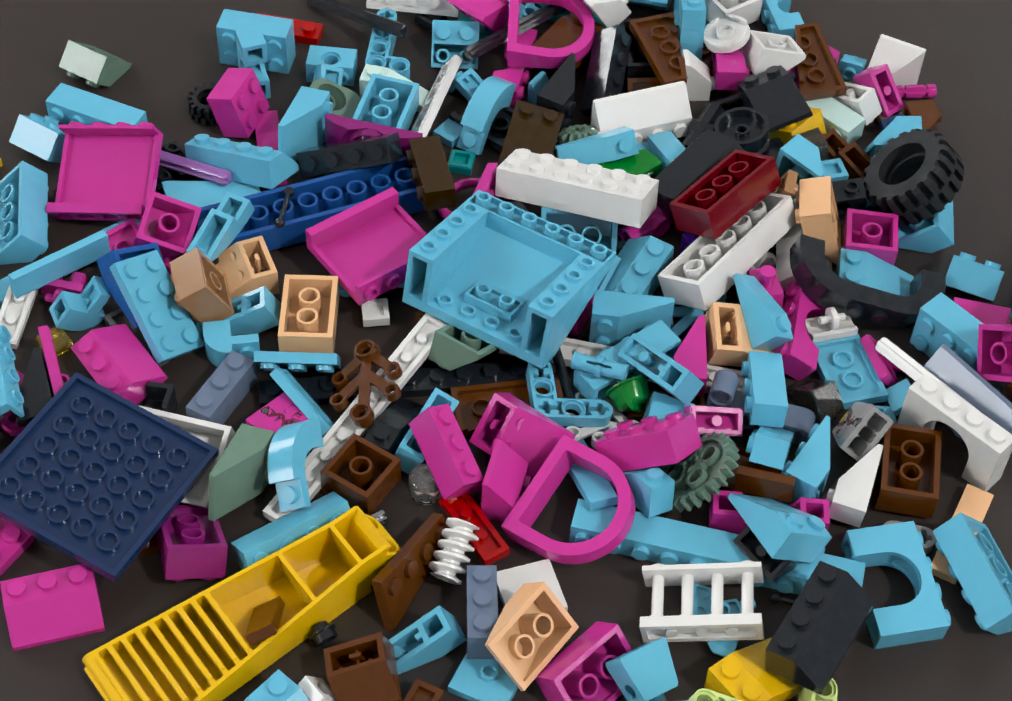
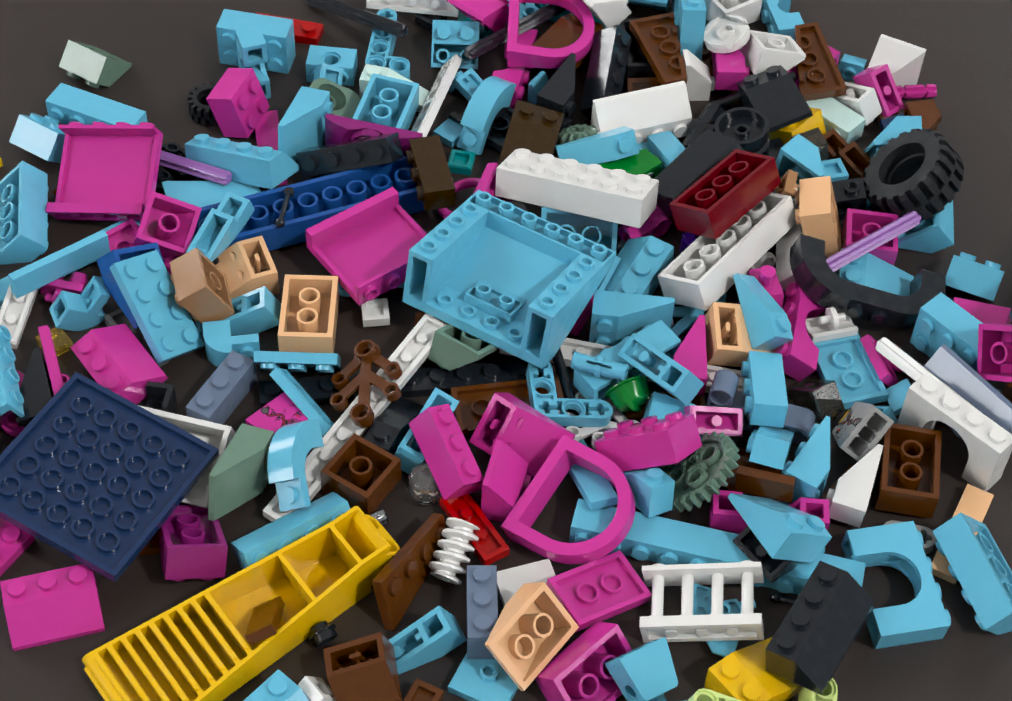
(599, 589): none -> dark pink plate
(873, 240): none -> medium lavender axle

